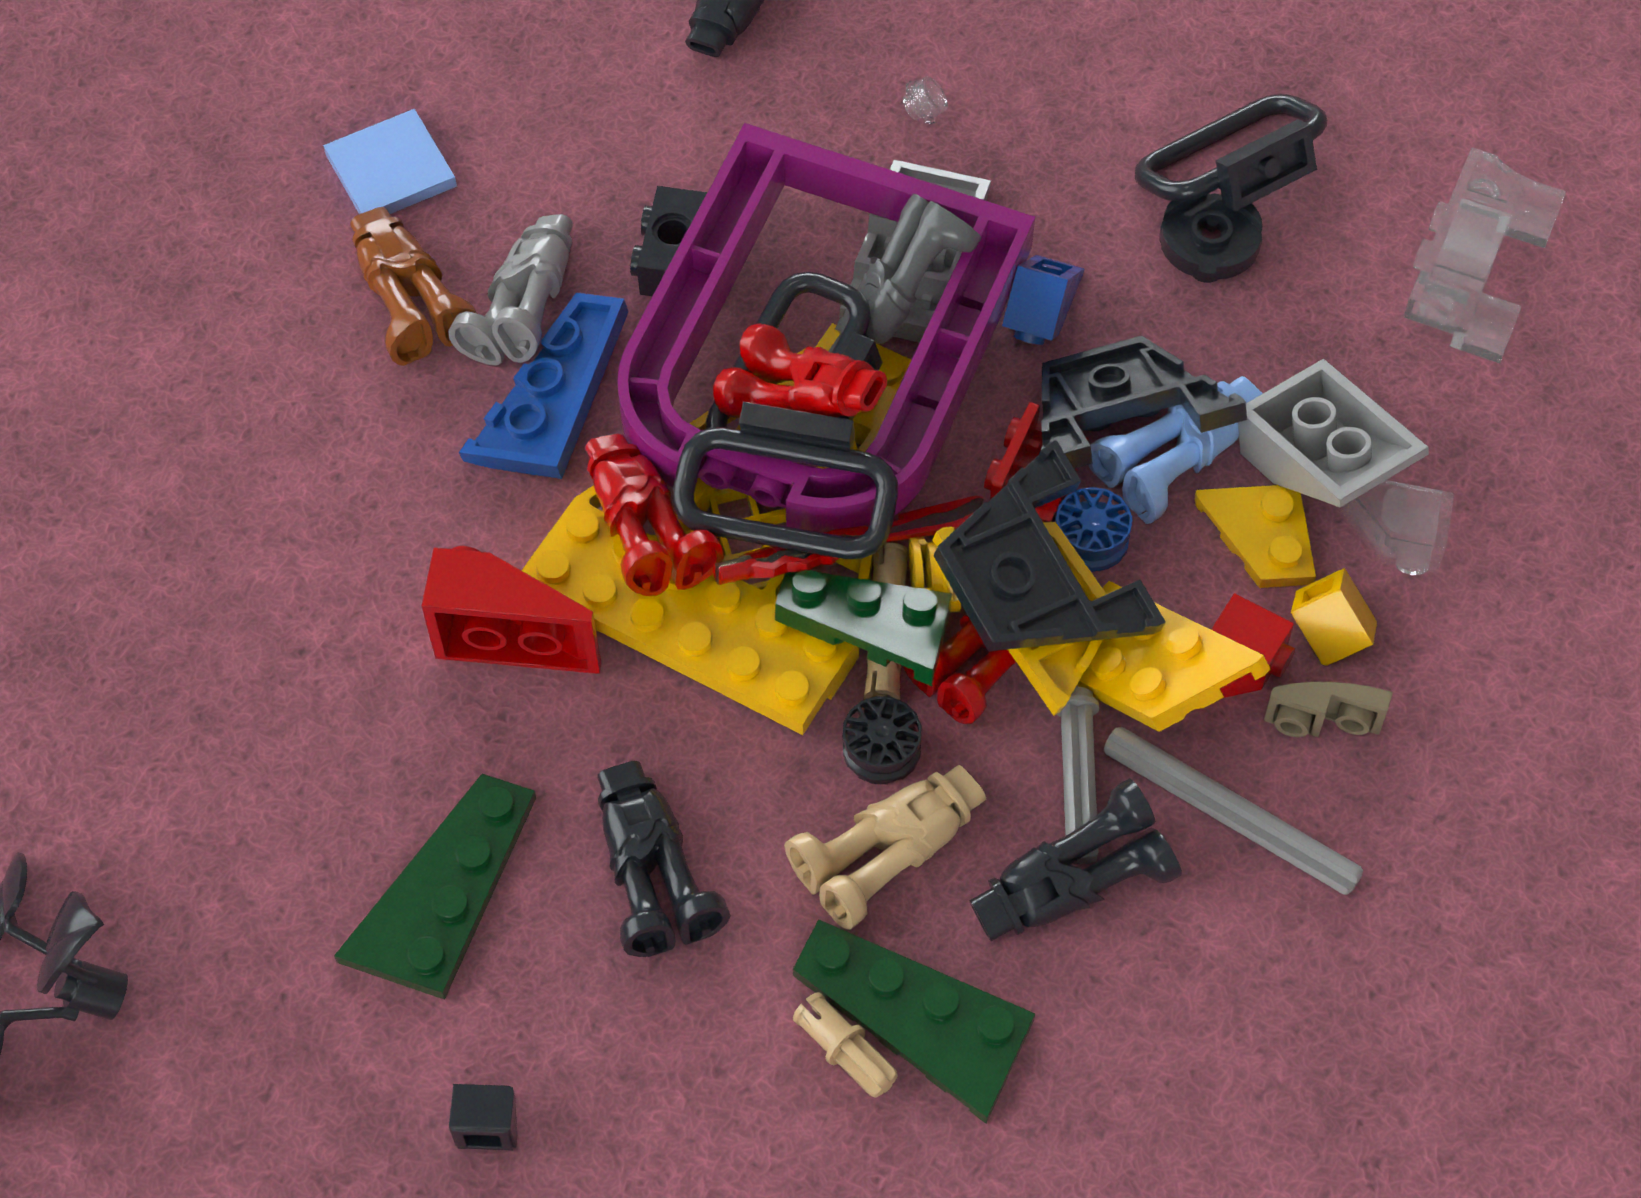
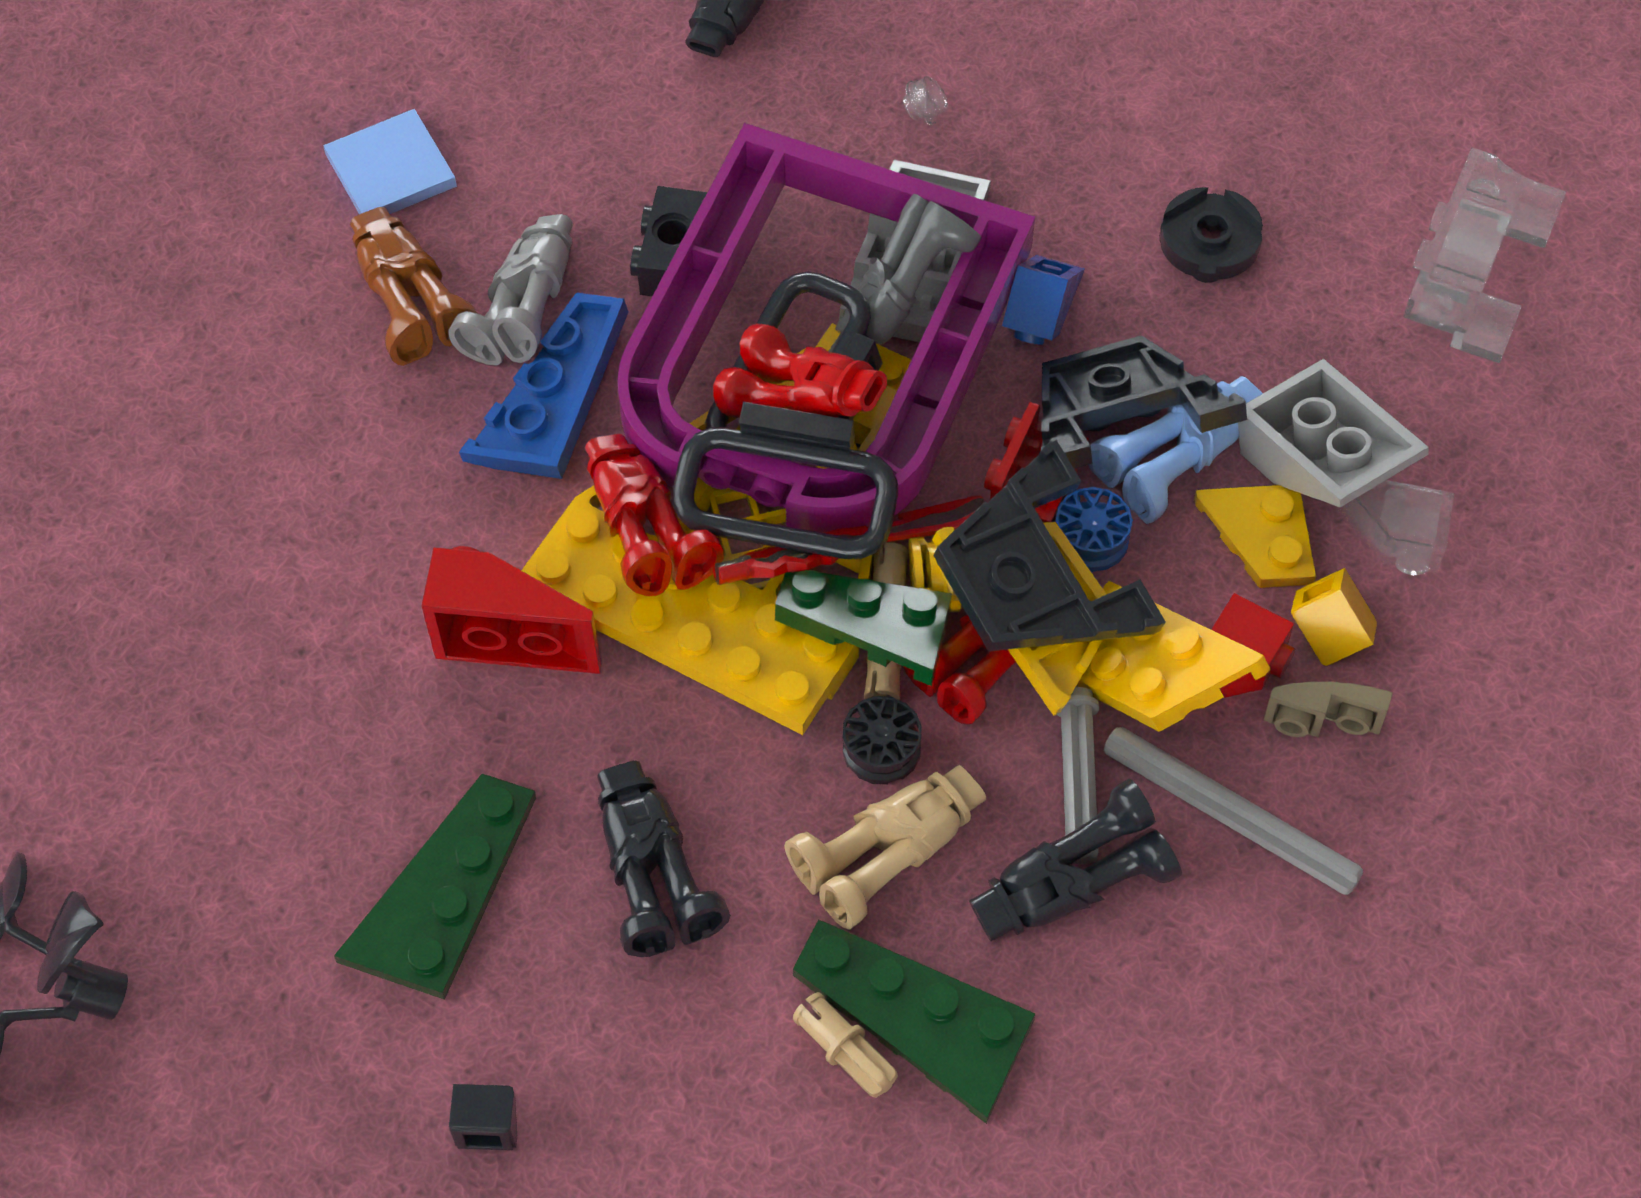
(1250, 170): black bar -> none

